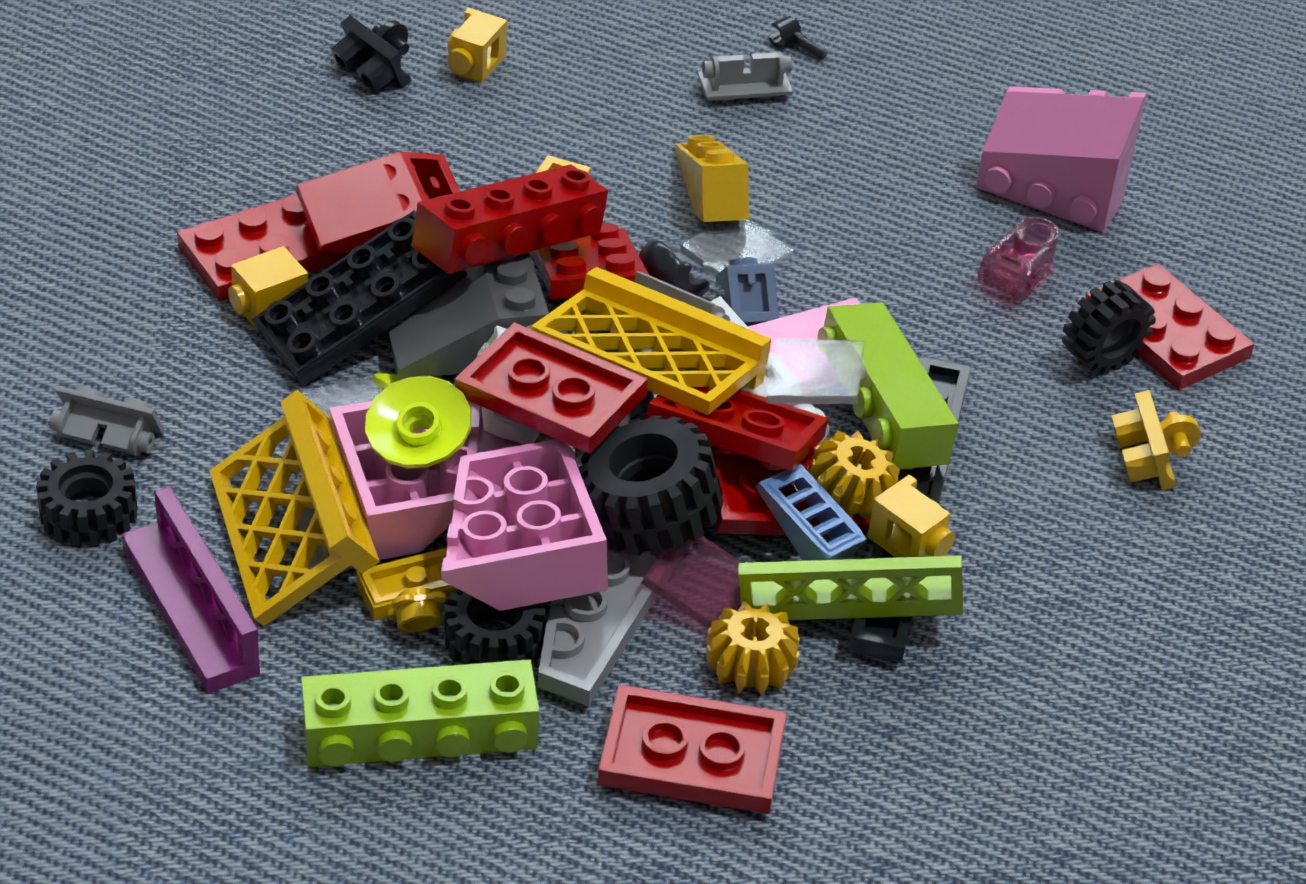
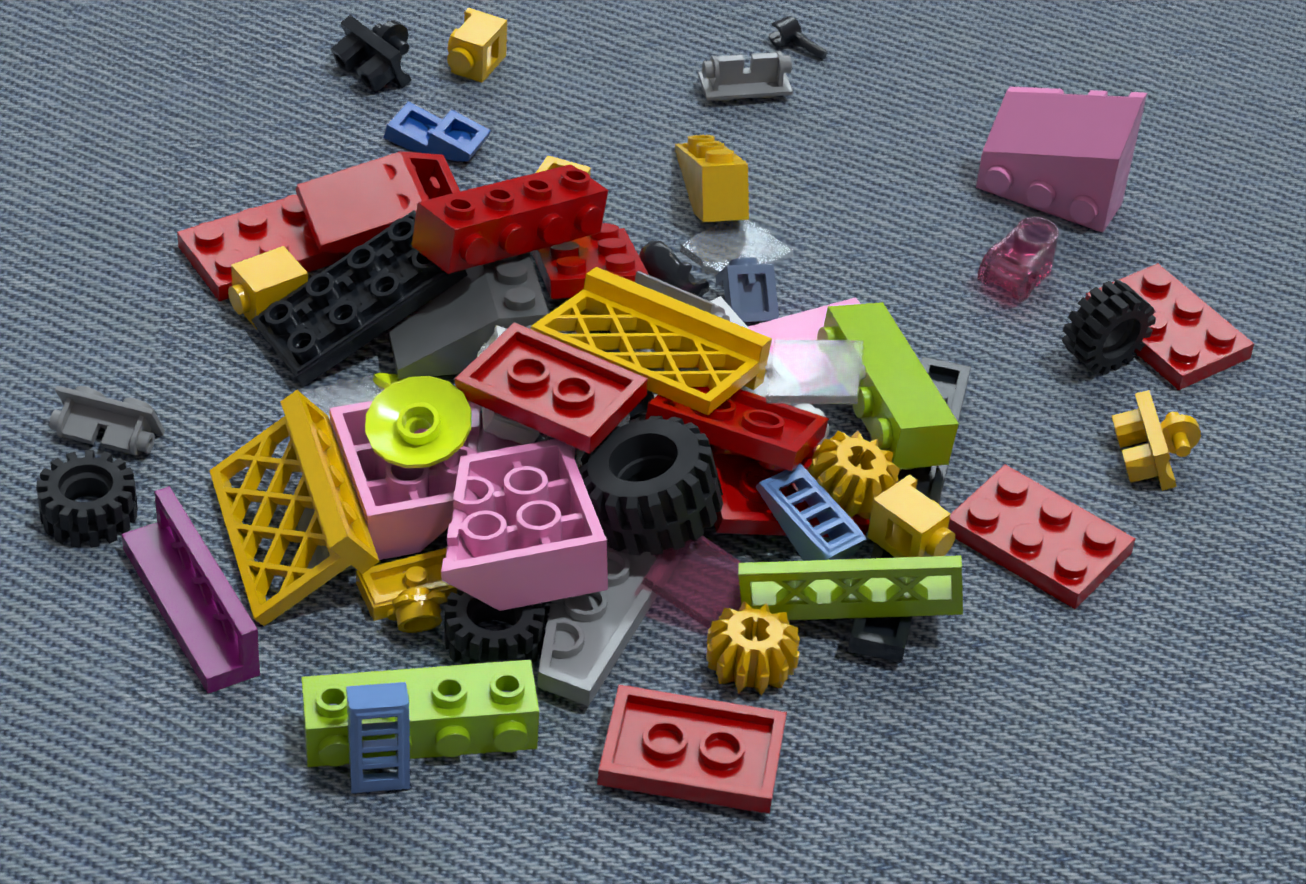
(372, 703): none -> medium blue slope
(423, 132): none -> blue slope
(1040, 536): none -> plate

